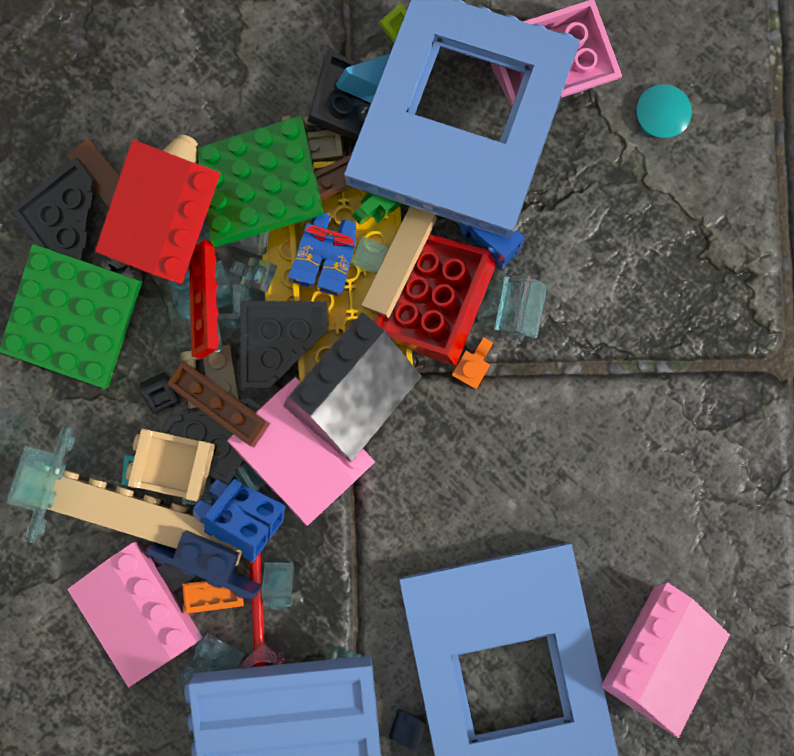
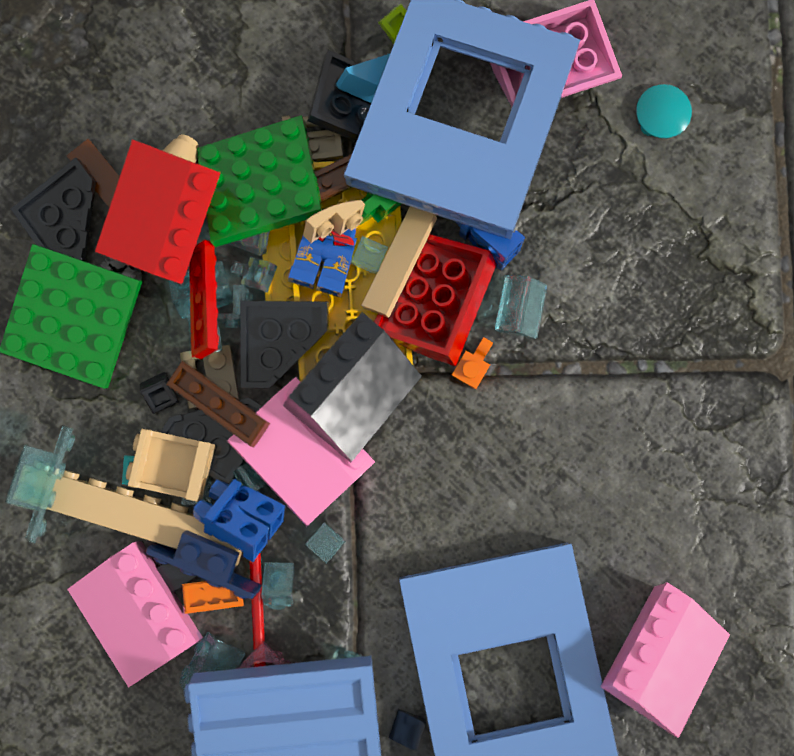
(325, 542): none -> clear light blue tile
(337, 217): none -> tan slope

